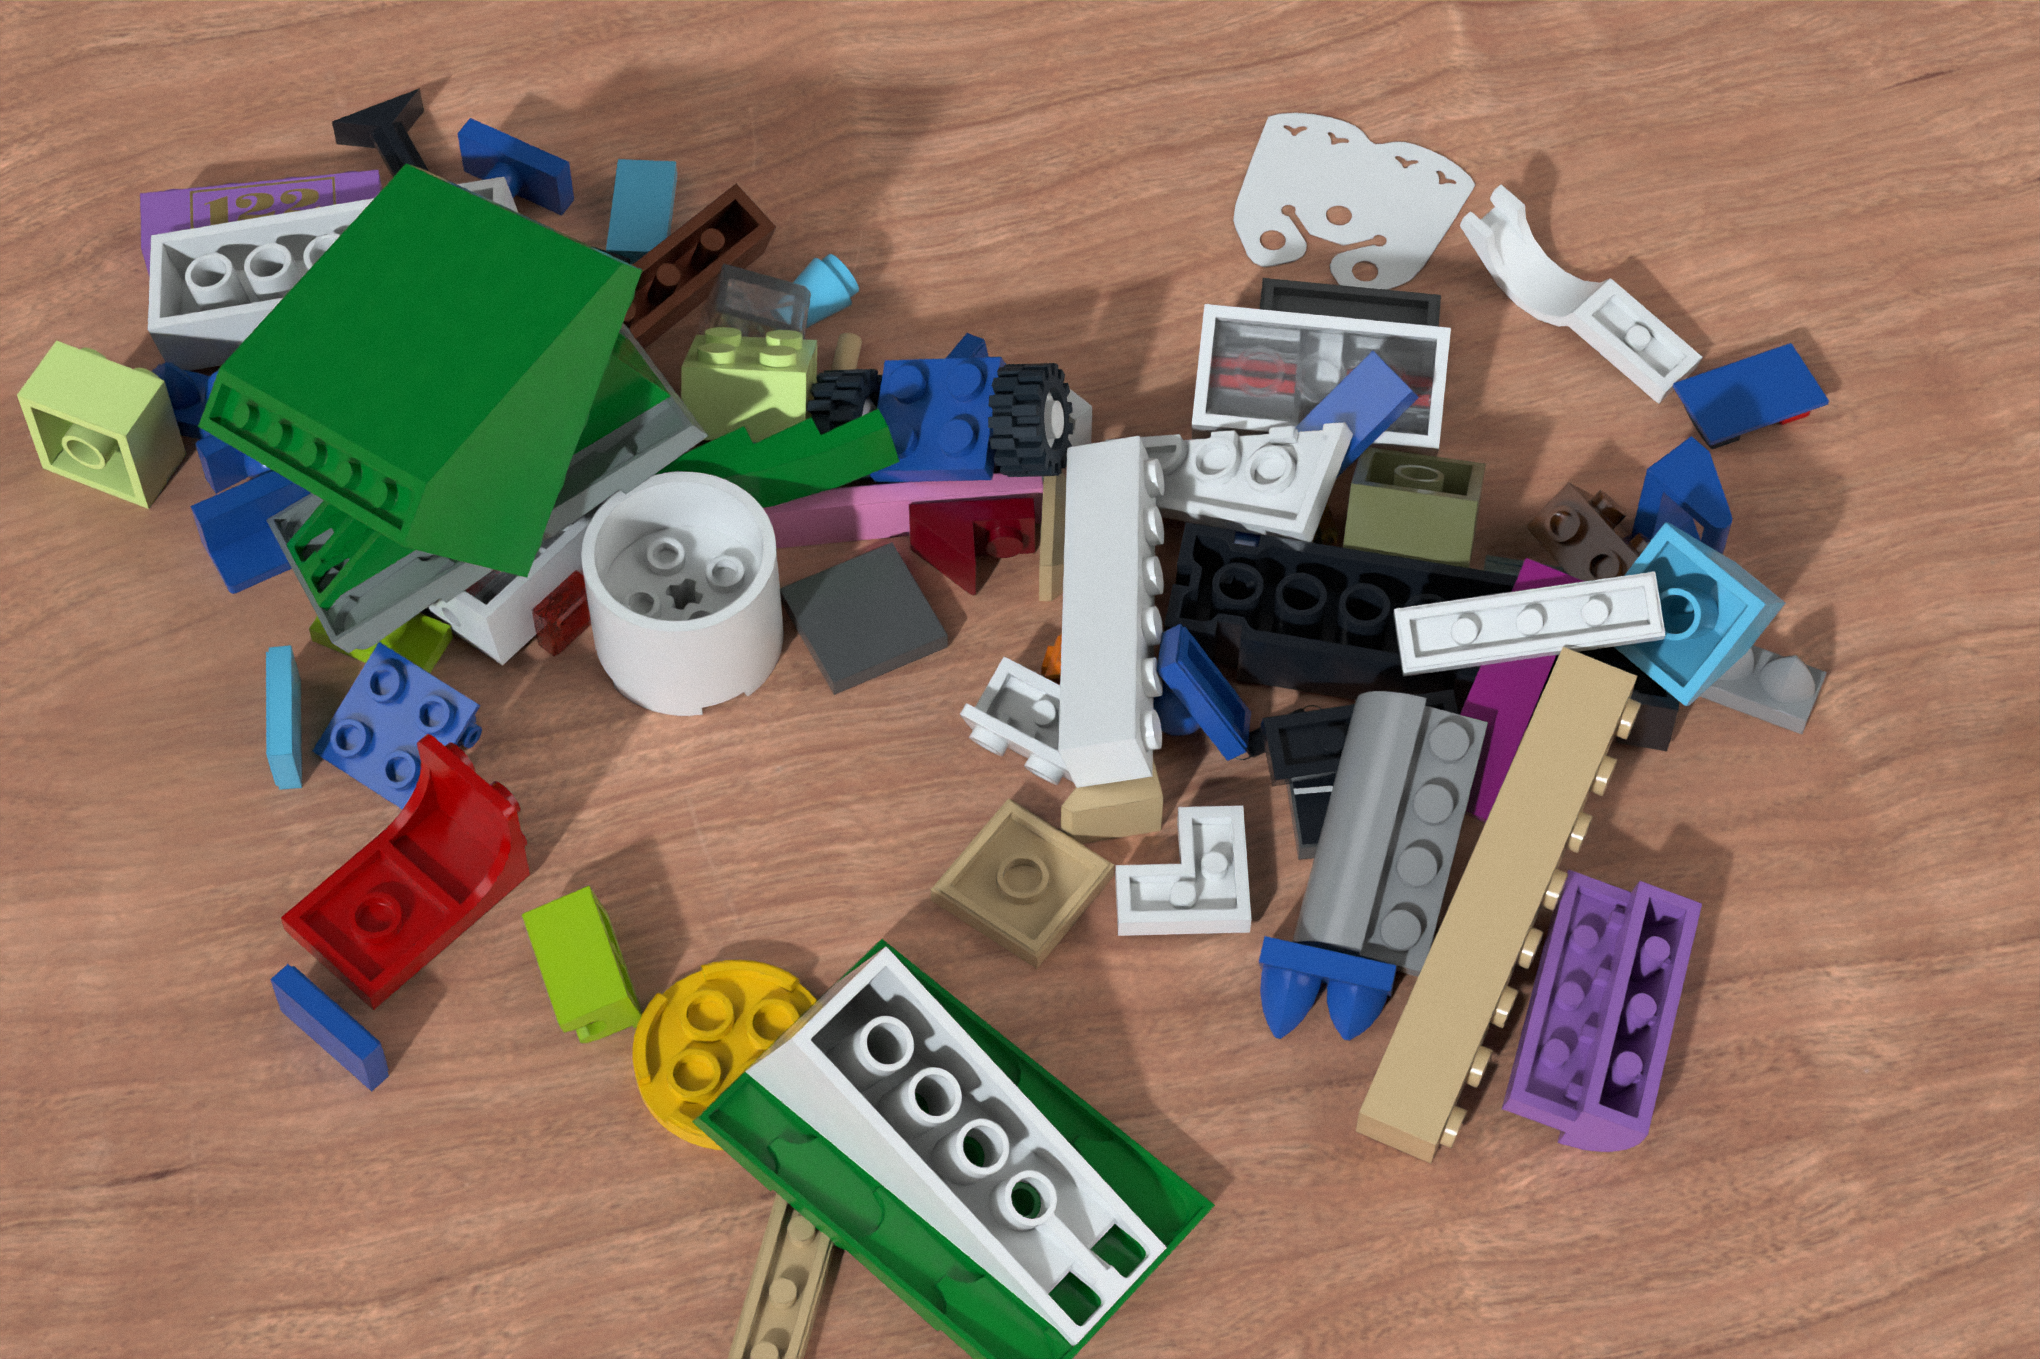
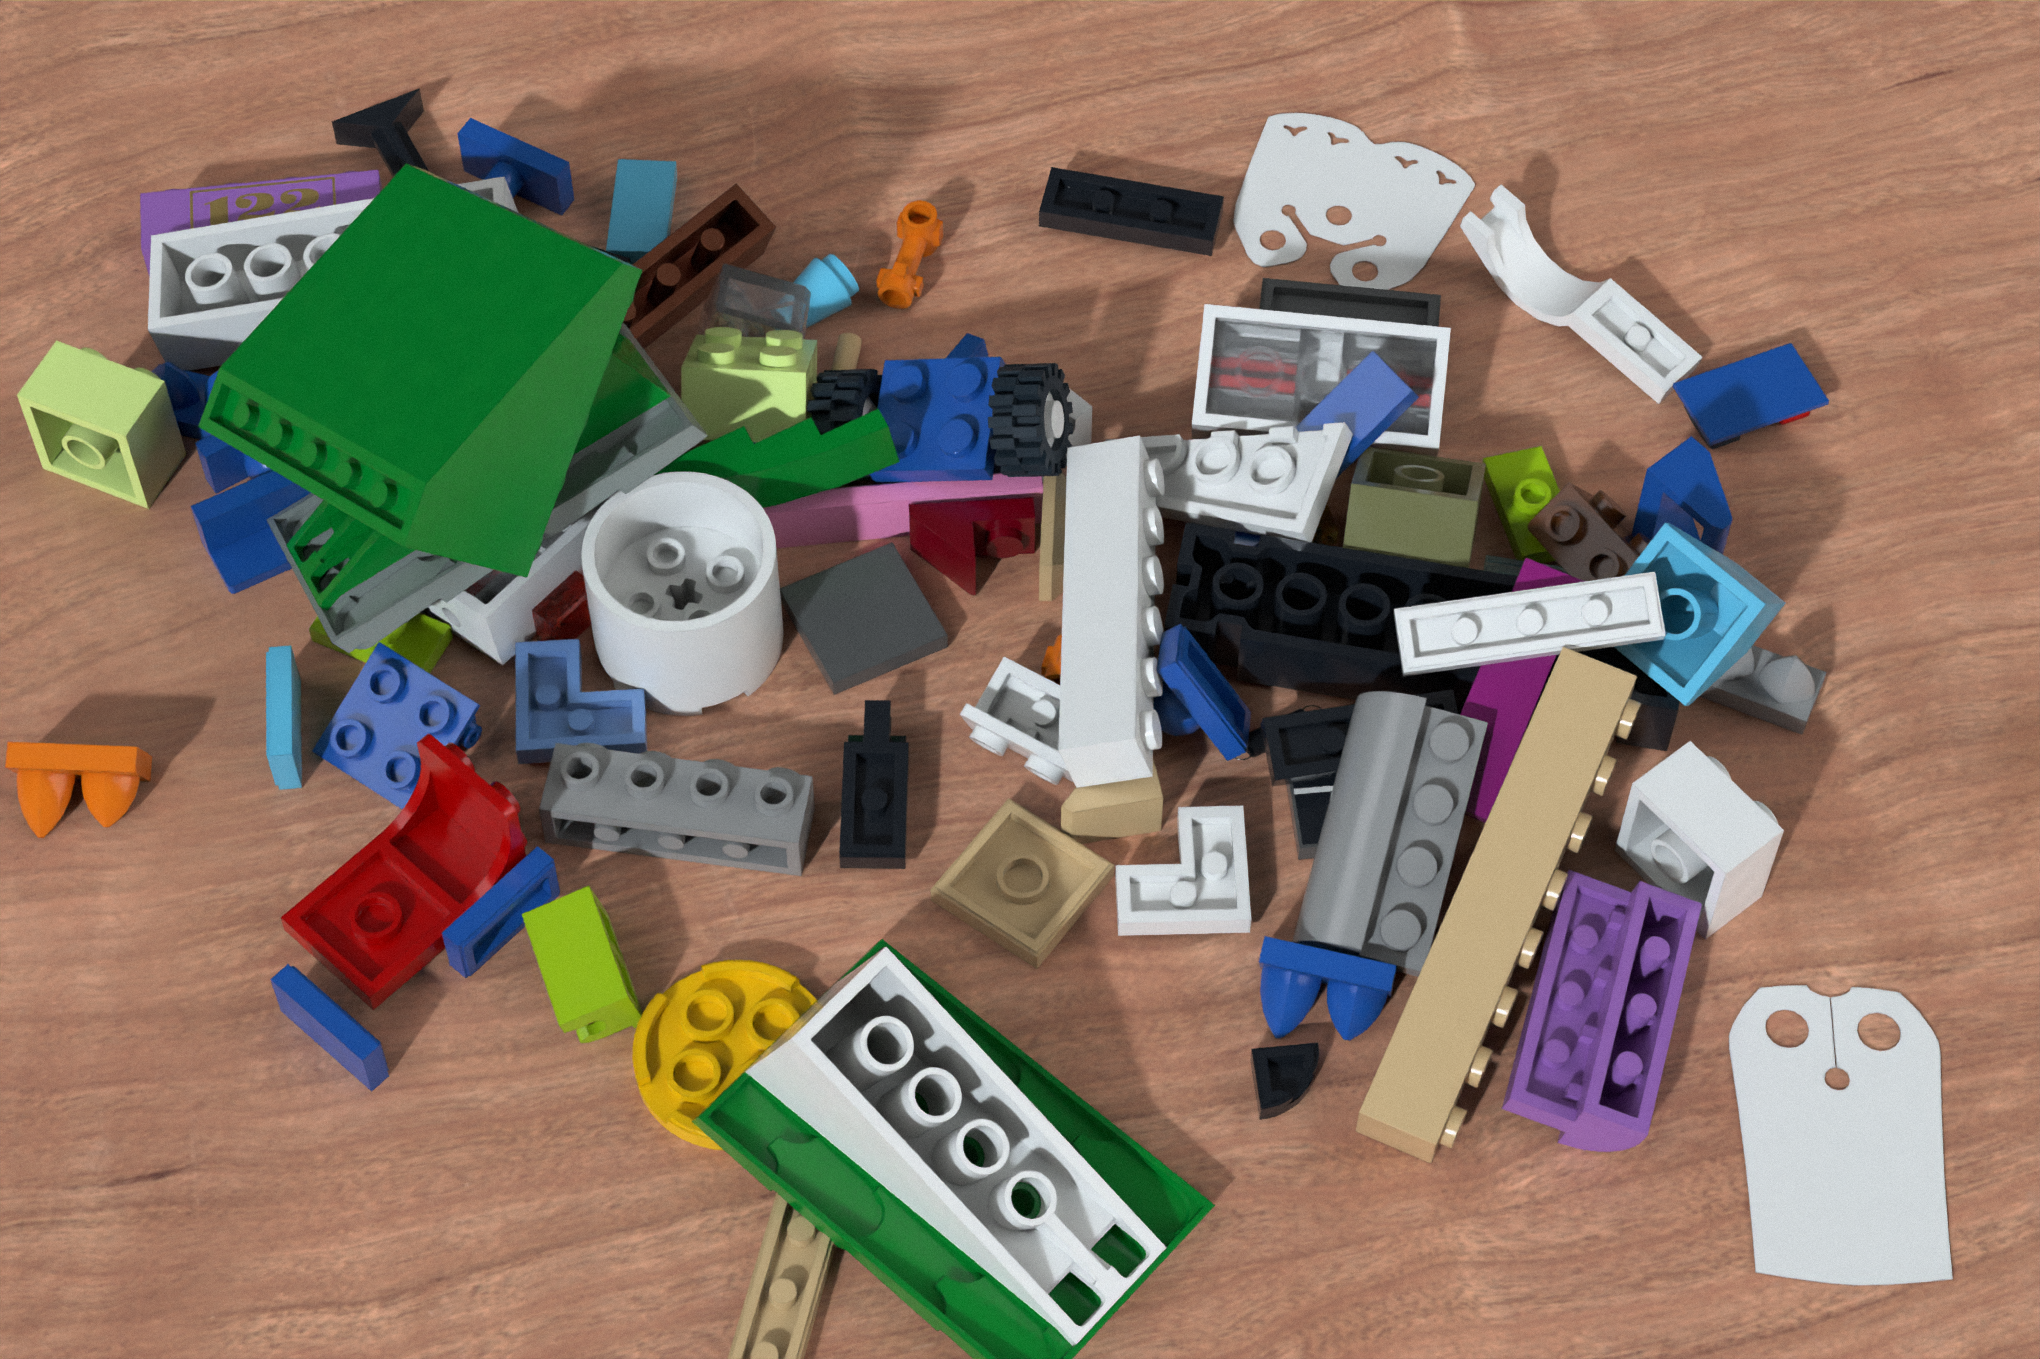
(49, 772): none -> orange tile
(498, 913): none -> blue tile
(557, 711): none -> medium blue plate
(678, 808): none -> light grey brick
(874, 794): none -> black hinge
(921, 237): none -> orange bar
(1131, 211): none -> black plate
(1282, 1076): none -> black tile
(1520, 488): none -> lime plate
(1699, 836): none -> white brick
(1849, 1176): none -> white piece

